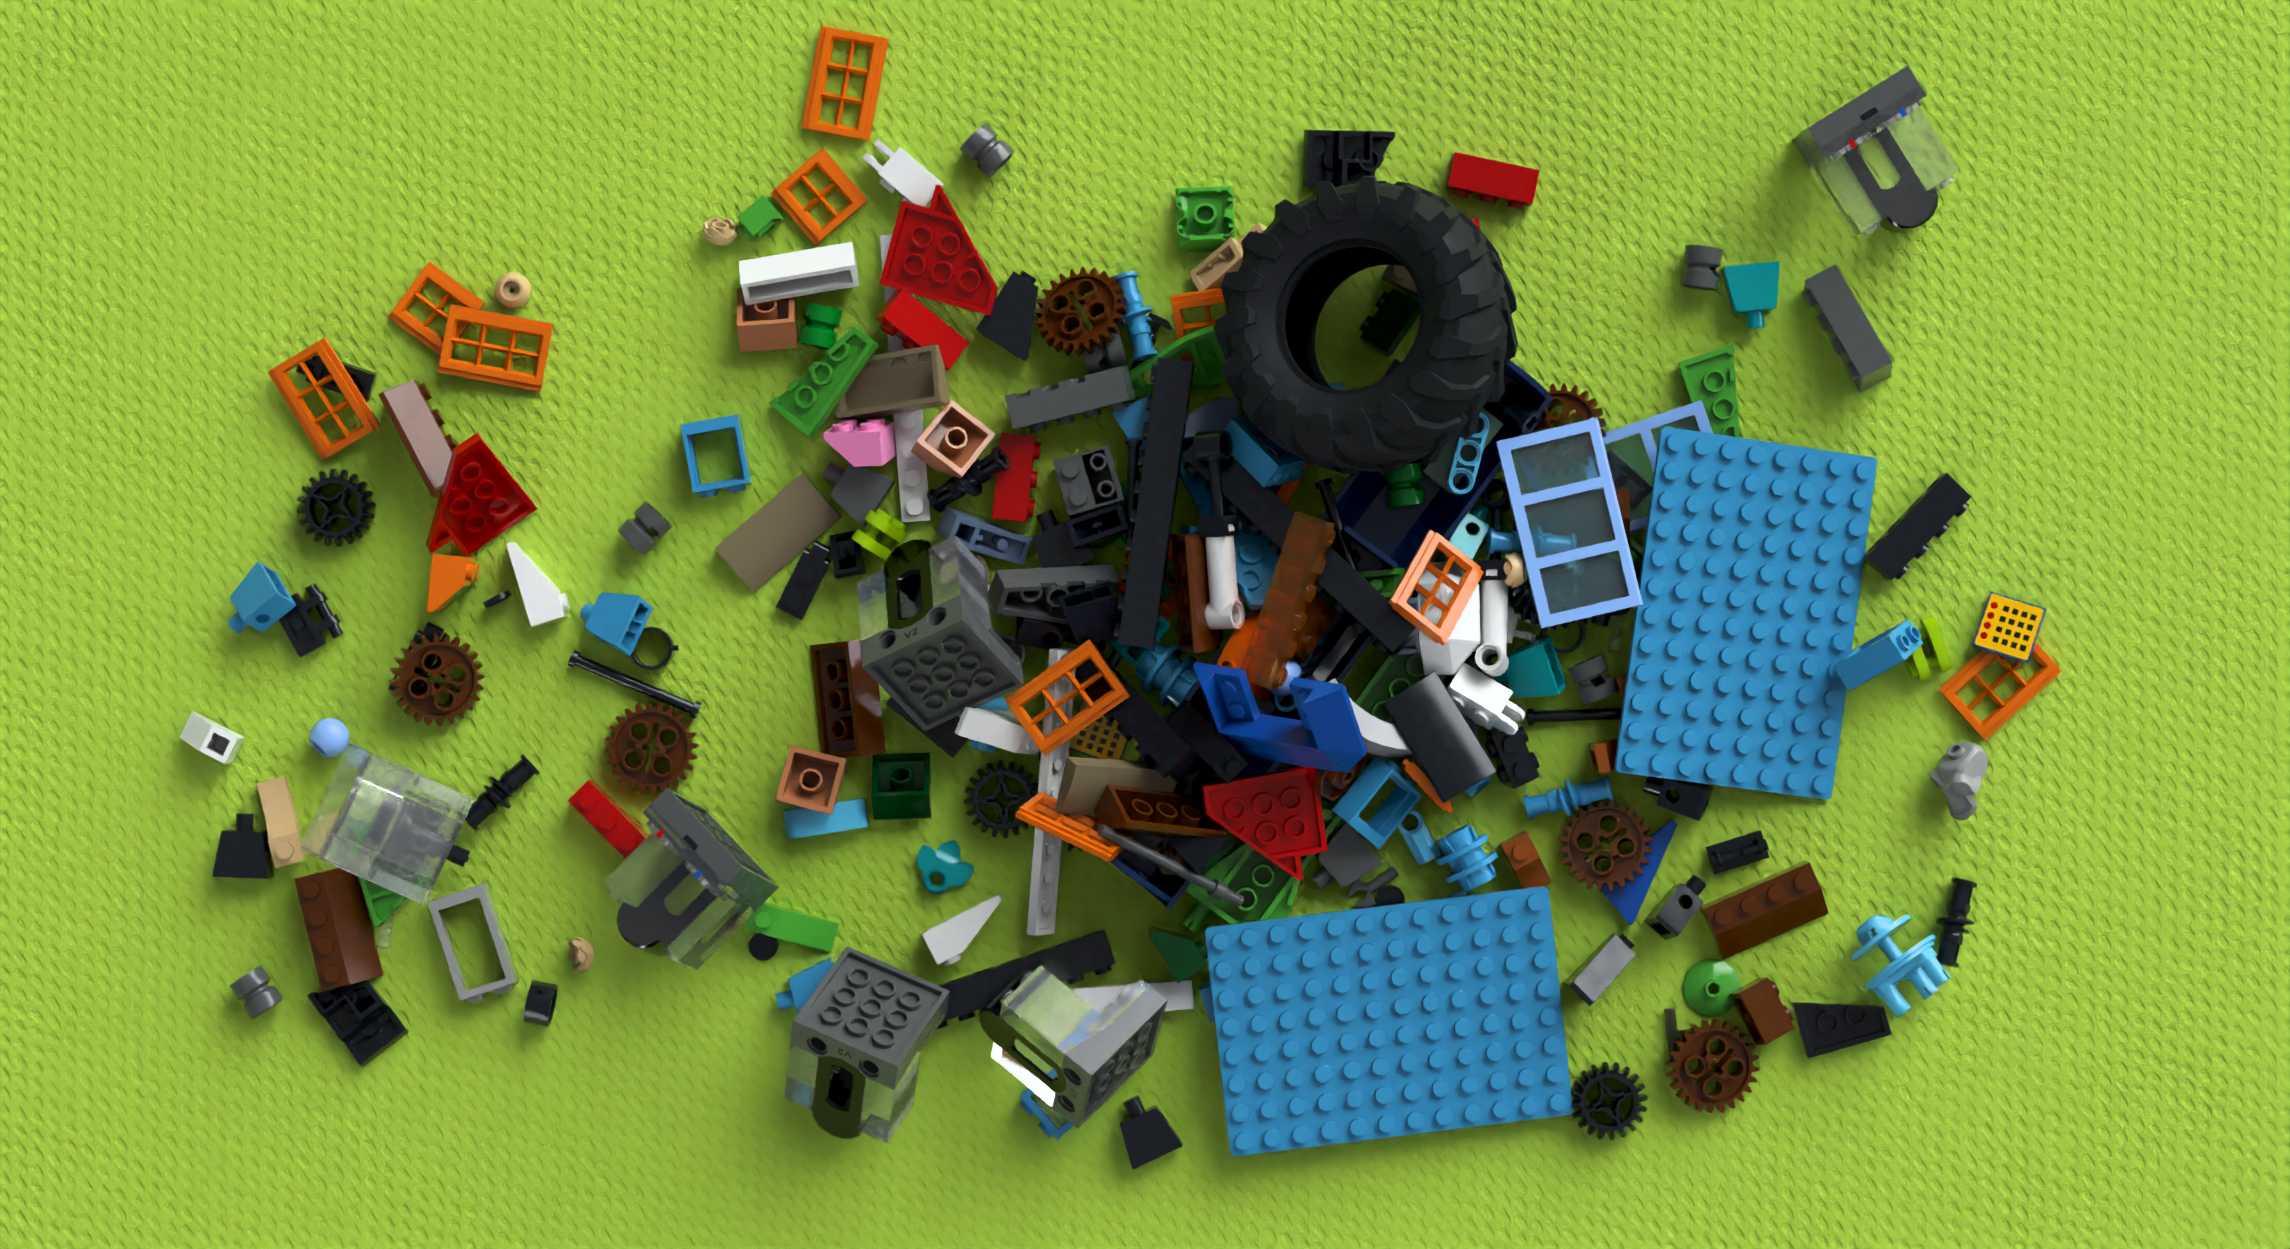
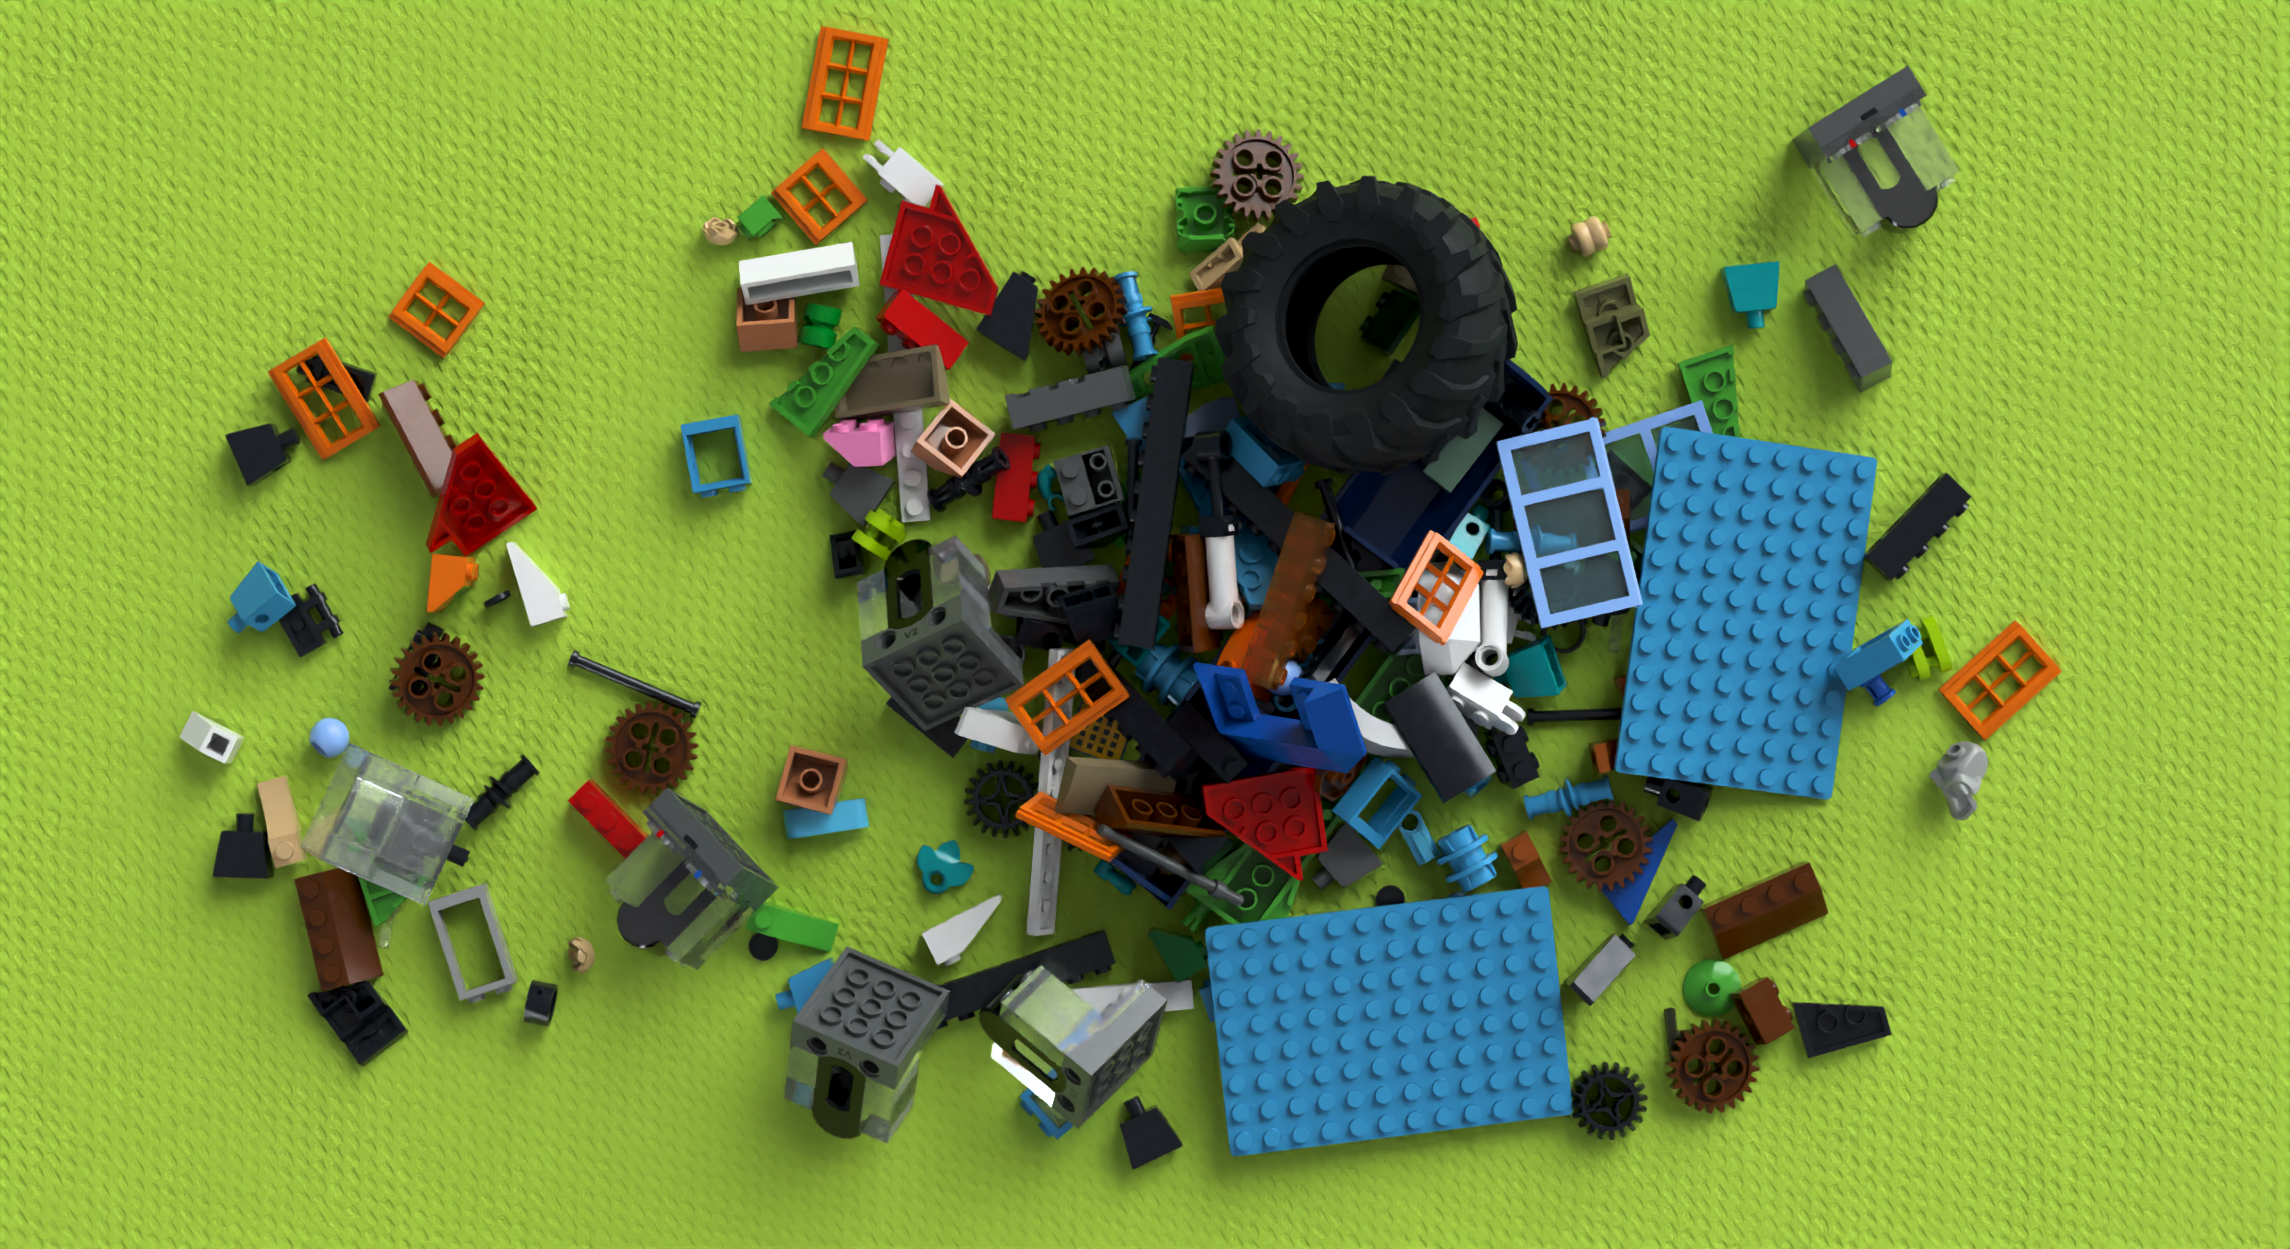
(256, 992): dark grey wheel -> none
(261, 451): none -> black torso
(328, 518): black gear -> none
(490, 373): orange piece -> none
(522, 290): tan plate -> none
(617, 620): dark azure torso -> none
(644, 528): dark grey wheel -> none
(672, 648): black piece -> none
(778, 532): dark tan slope -> none
(805, 580): black hinge -> none
(846, 701): reddish brown slope -> none
(901, 786): dark green slope -> none
(984, 536): sand blue slope -> none
(987, 150): dark grey wheel -> none
(1044, 483): none -> teal arm
(1120, 882): none -> teal arm
(1256, 150): none -> reddish brown gear
(1342, 155): black slope -> none
(1372, 887): dark grey bar -> none
(1405, 486): green wheel -> none
(1424, 784): orange piece -> none
(1466, 468): medium azure beam -> none
(1492, 180): red brick -> none
(1588, 670): dark grey wheel -> none
(1589, 236): none -> tan piece
(1611, 321): none -> olive slope
(1701, 267): dark grey wheel -> none
(1737, 852): black hinge -> none
(1878, 690): none -> blue bush
(1916, 964): medium azure piece -> none
(1954, 922): black piece -> none
(2009, 627): yellow tile -> none

